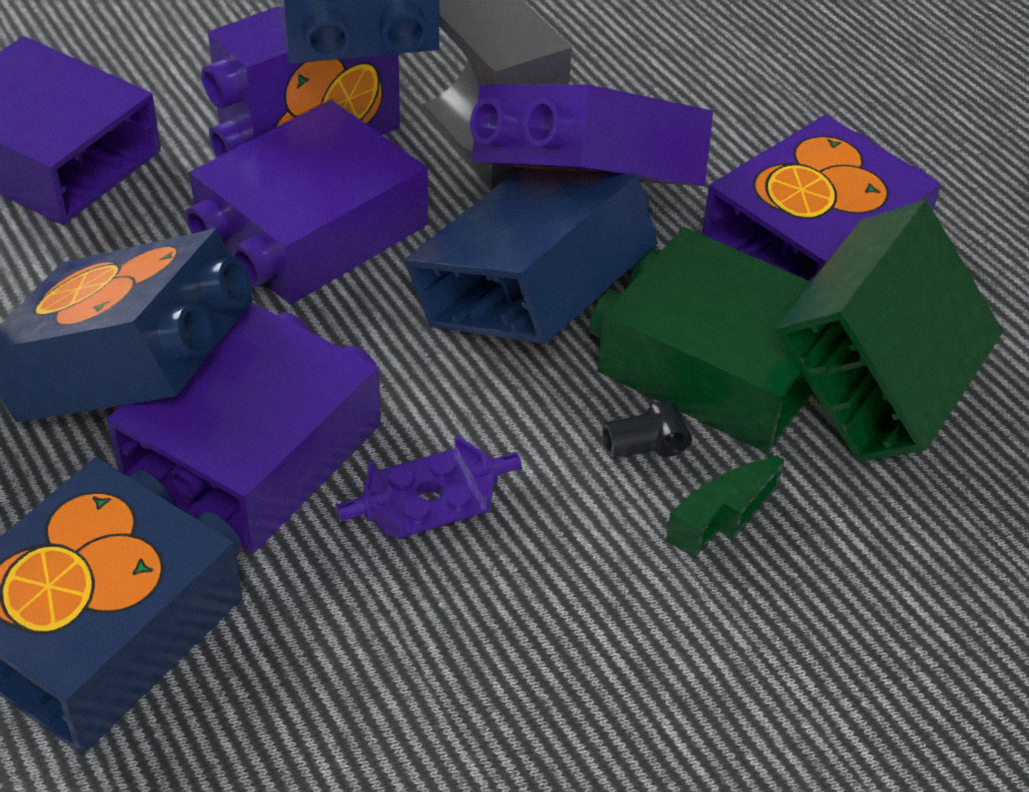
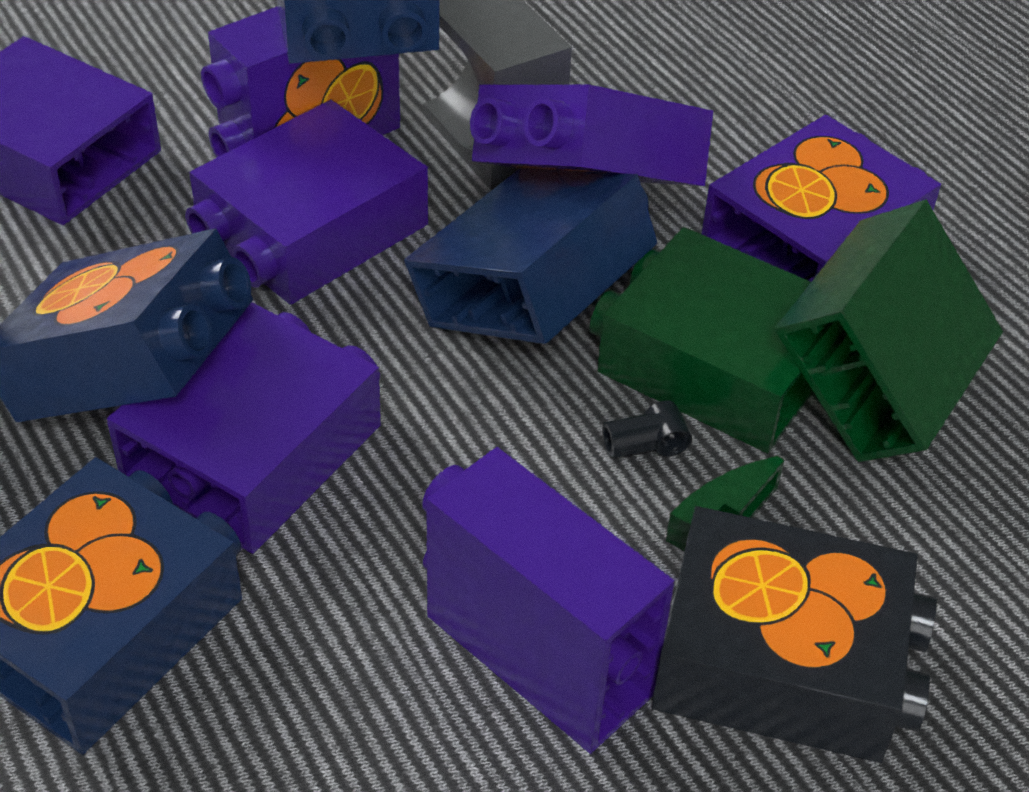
(459, 475): dark purple plate -> none
(544, 595): none -> dark purple brick
(795, 636): none -> black brick

